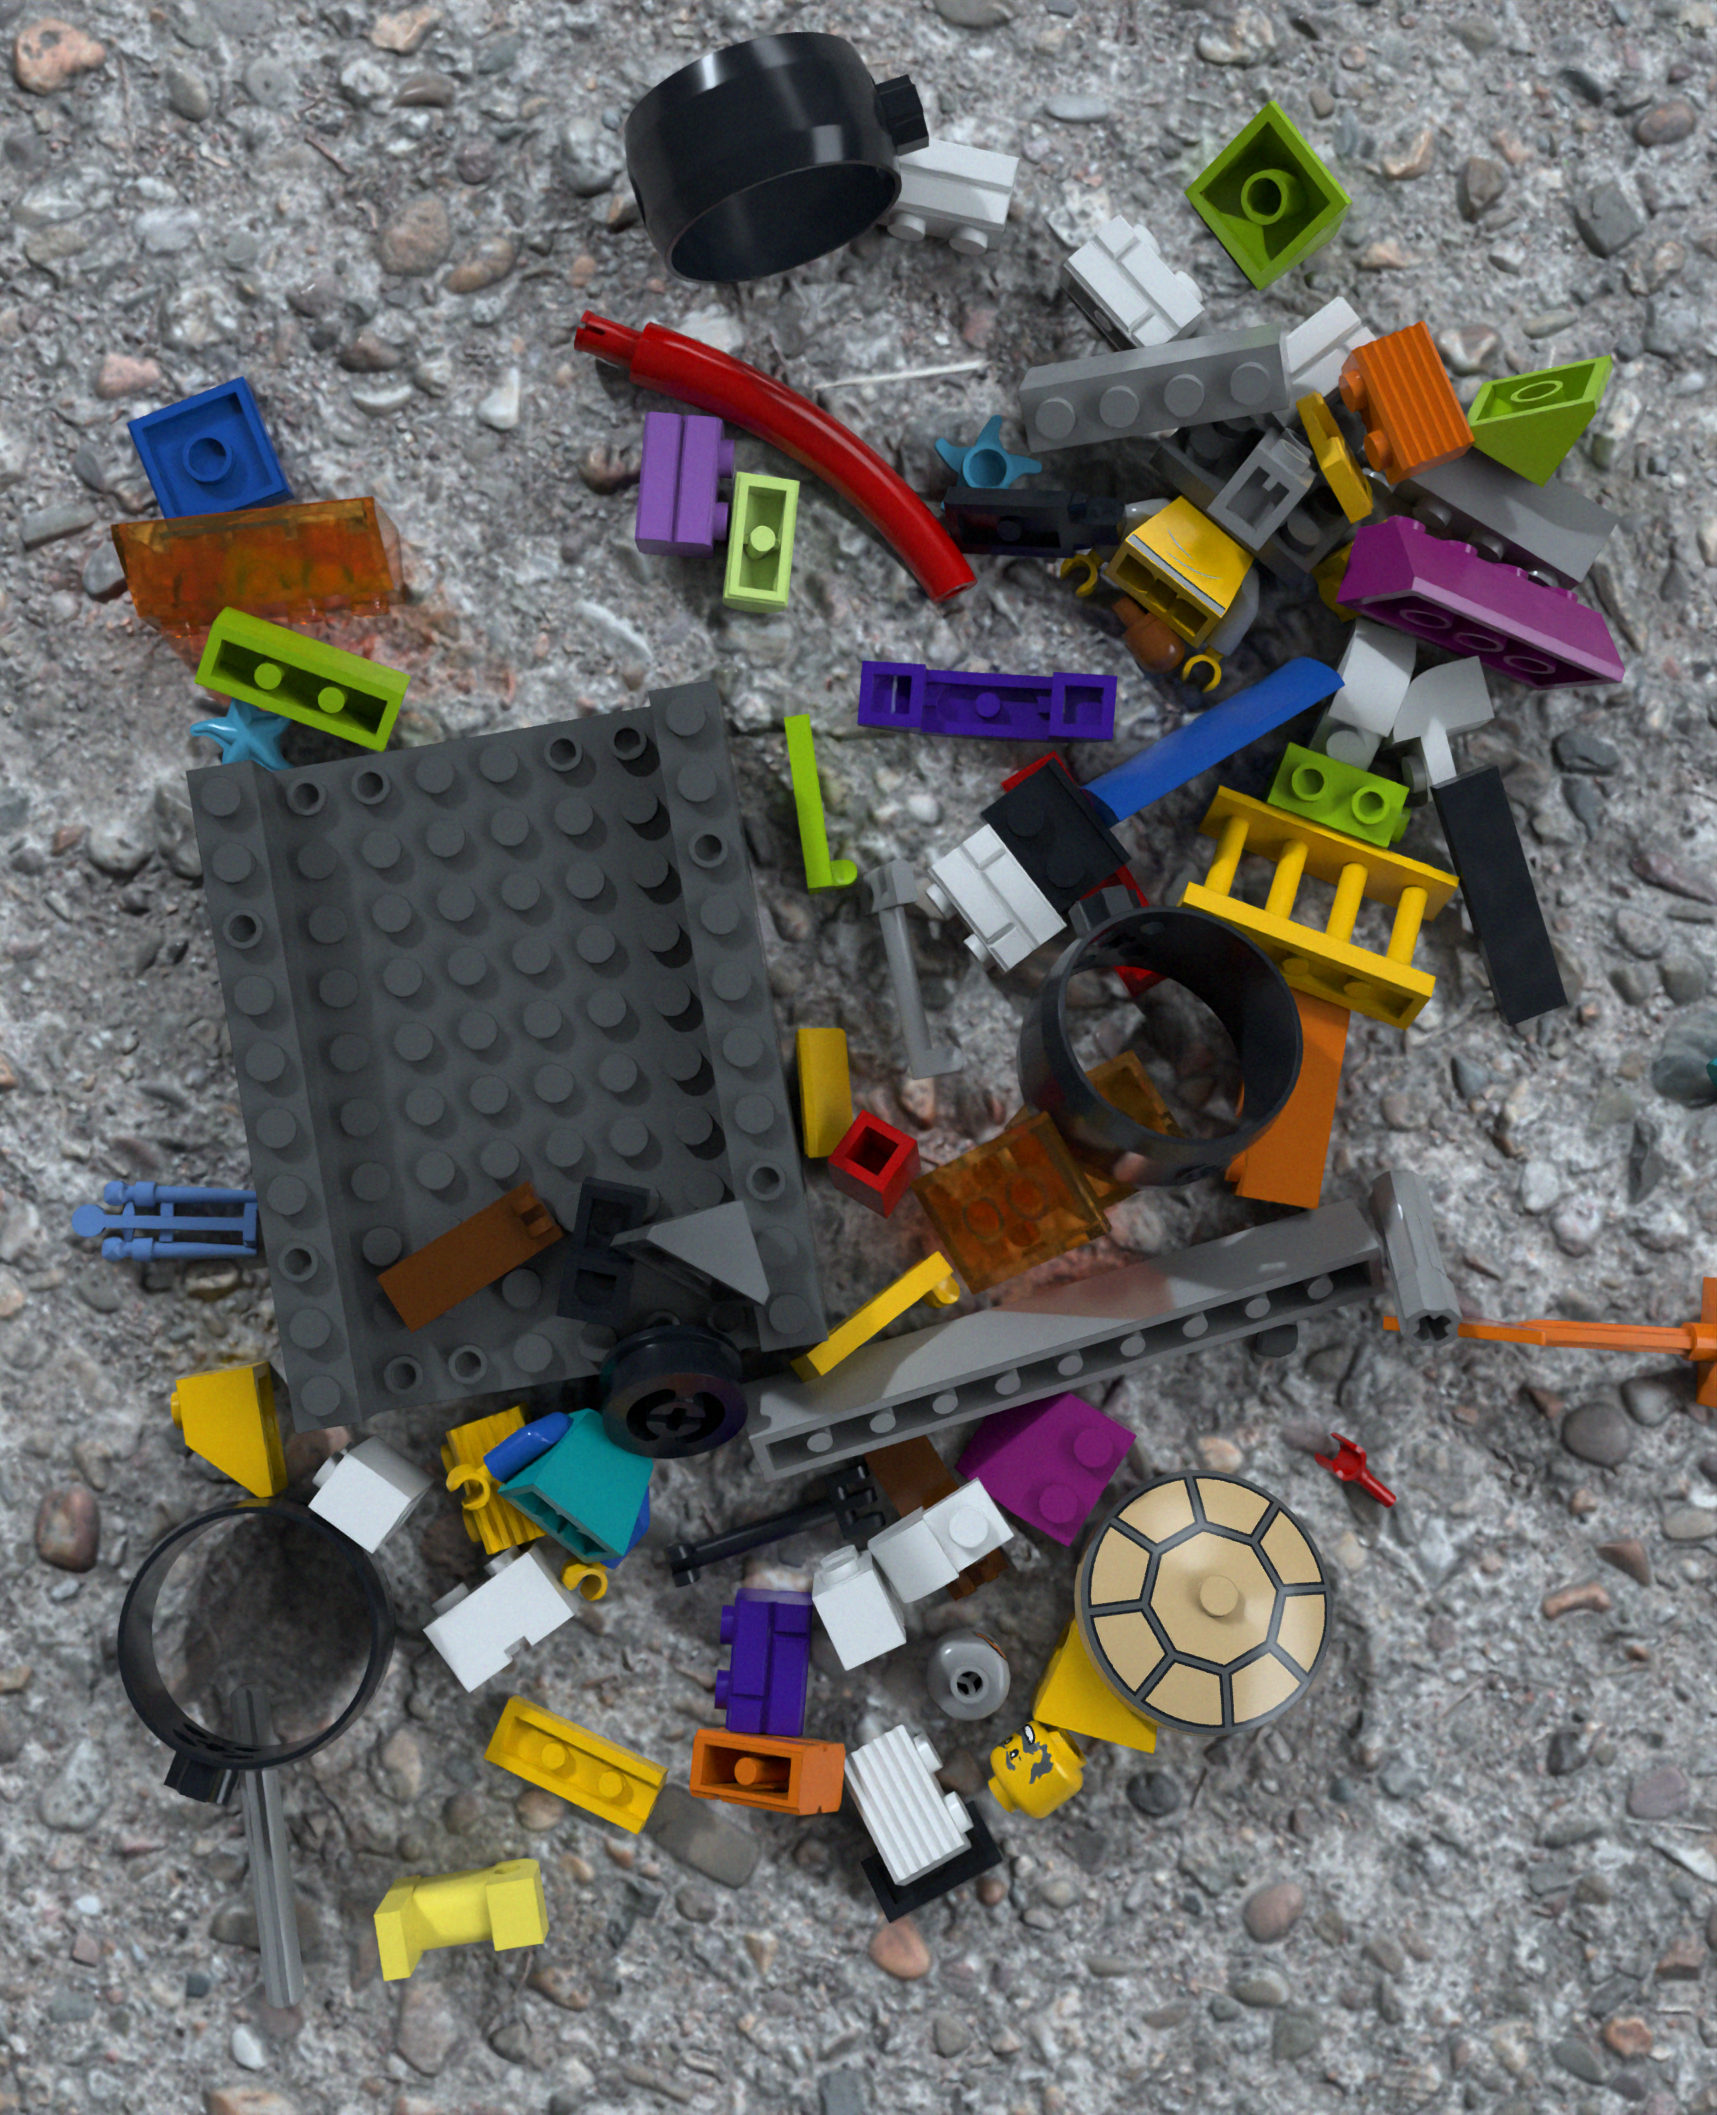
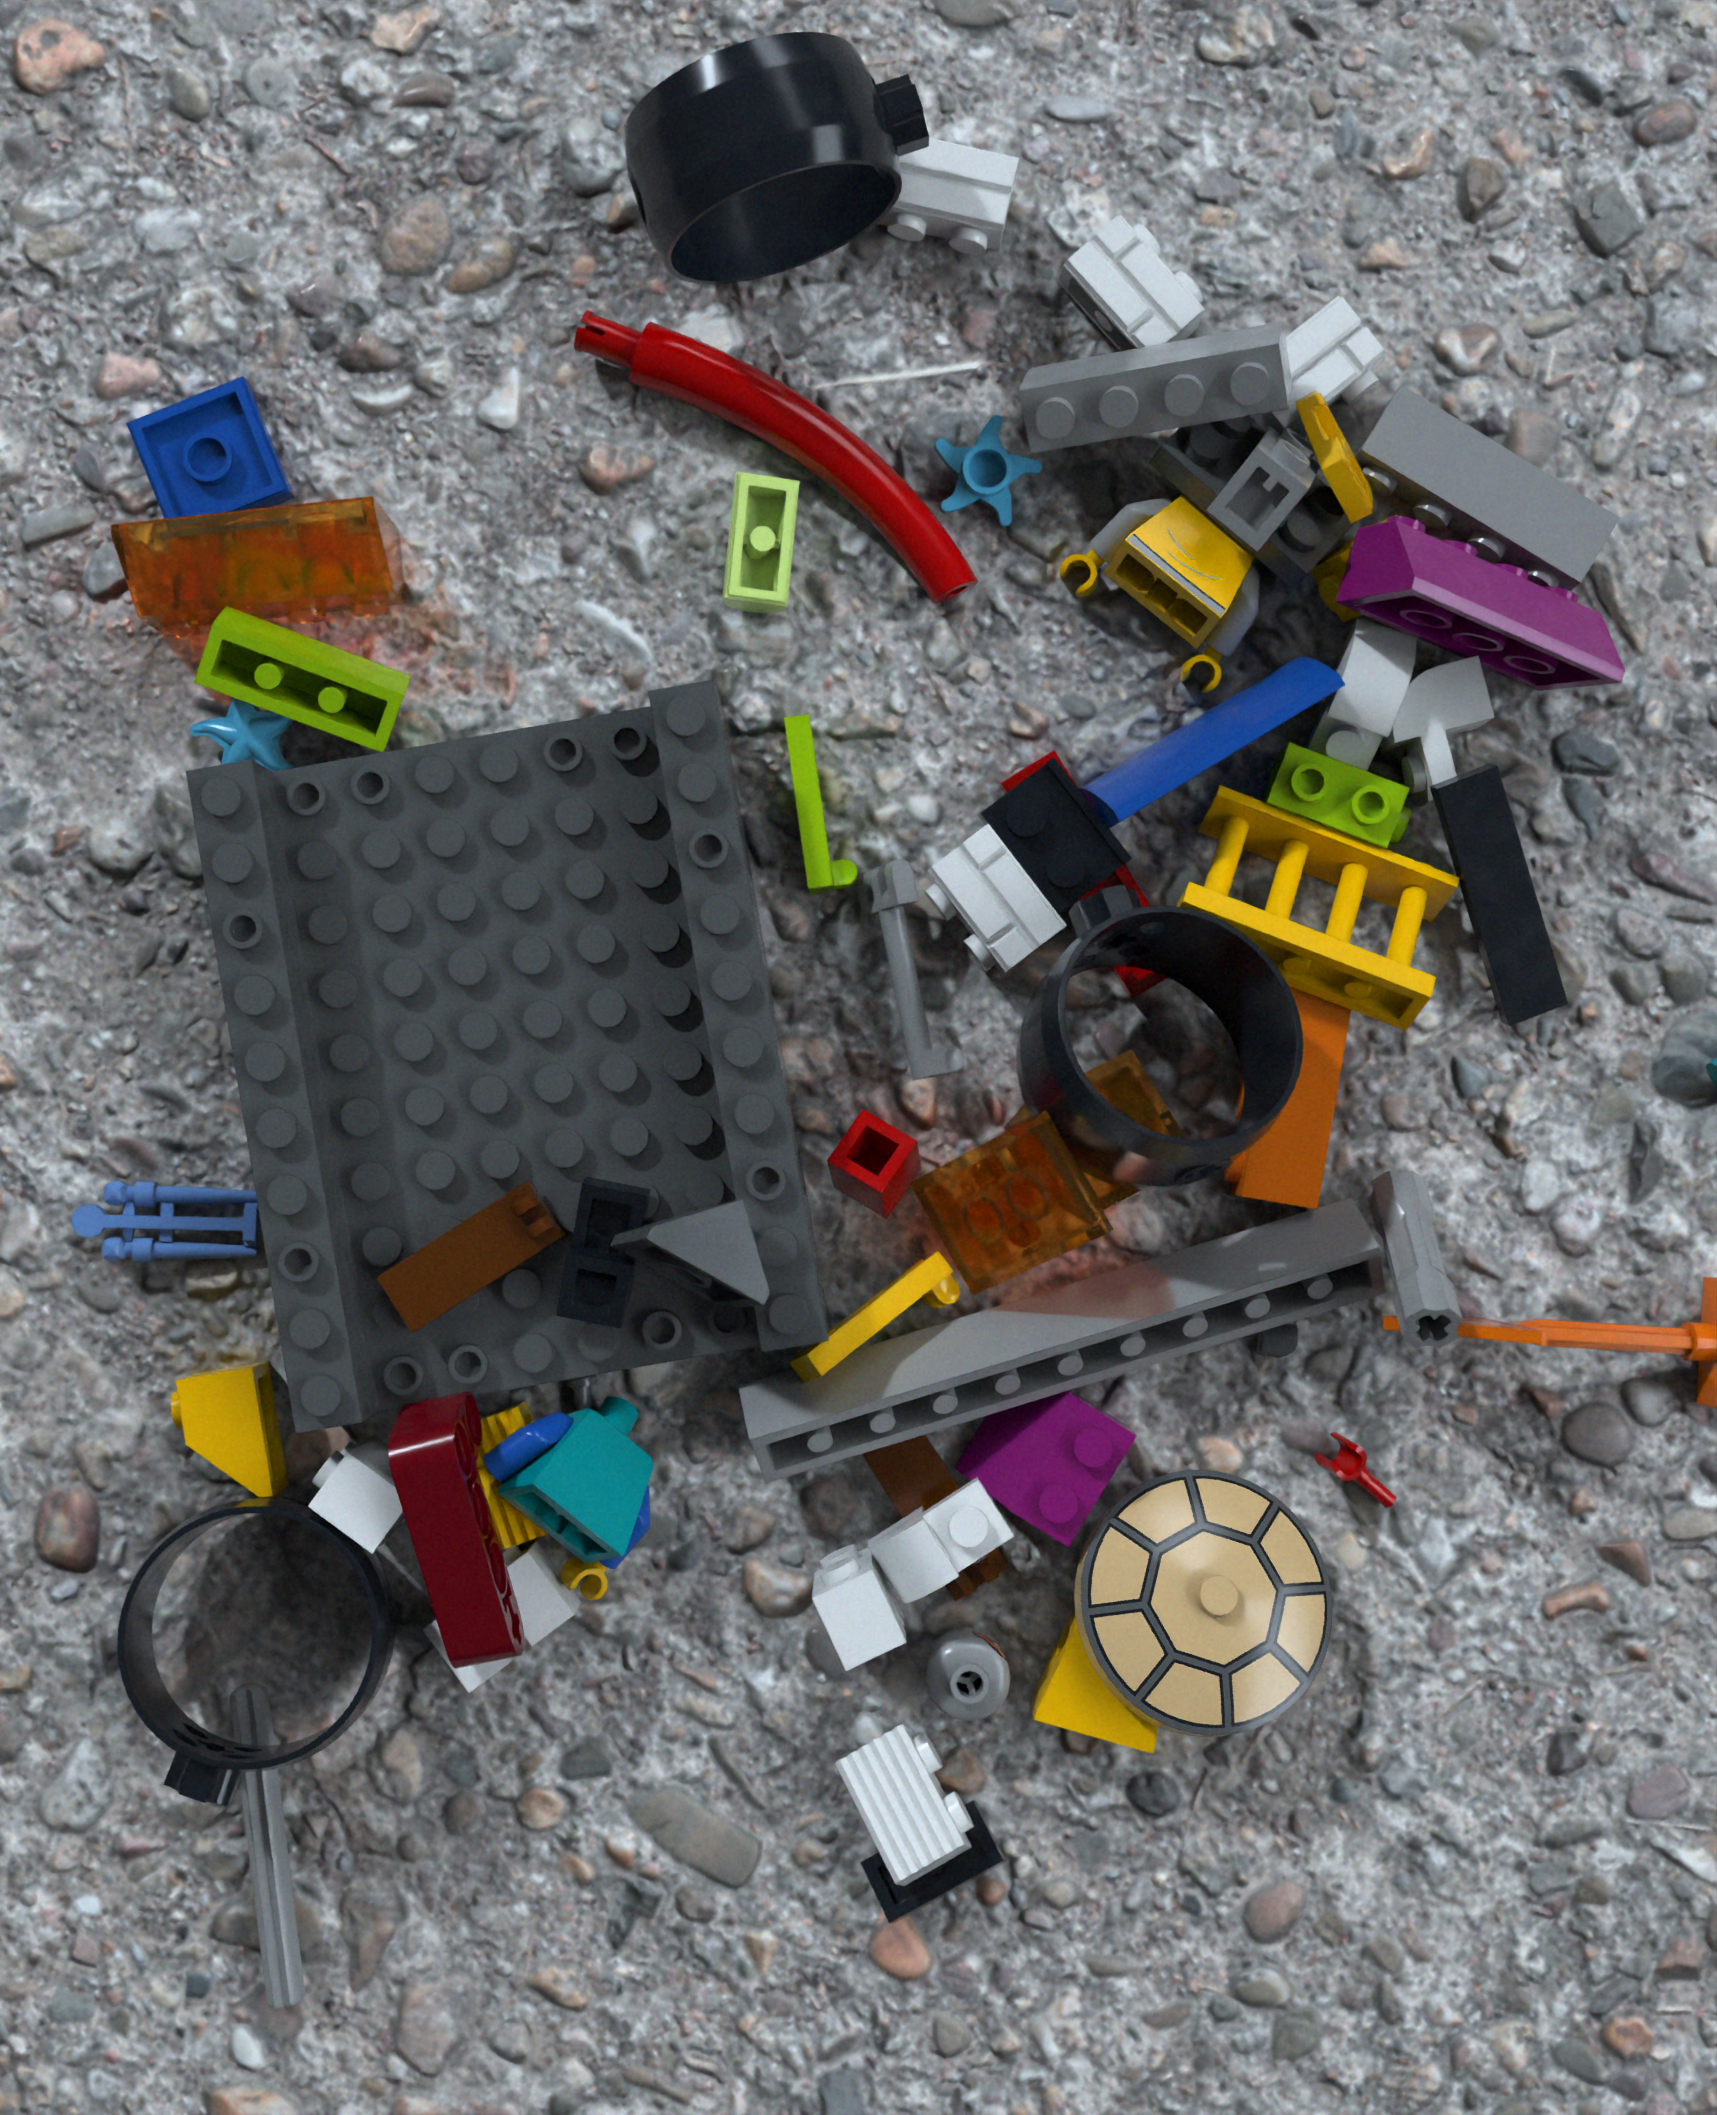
(453, 1530): none -> dark red beam
(460, 1909): light yellow piece -> none
(576, 1764): yellow hinge -> none
(672, 1392): black wheel -> none
(682, 485): medium lavender brick -> none
(767, 1662): dark purple brick -> none
(768, 1771): orange brick -> none
(823, 1088): yellow slope -> none
(840, 1505): black hinge -> none
(987, 704): dark purple slope -> none
(1031, 521): black hinge -> none
(1036, 1769): yellow head -> none
(1149, 638): dark orange cylinder -> none
(1269, 198): lime slope -> none
(1405, 404): orange brick -> none
(1538, 415): lime slope -> none

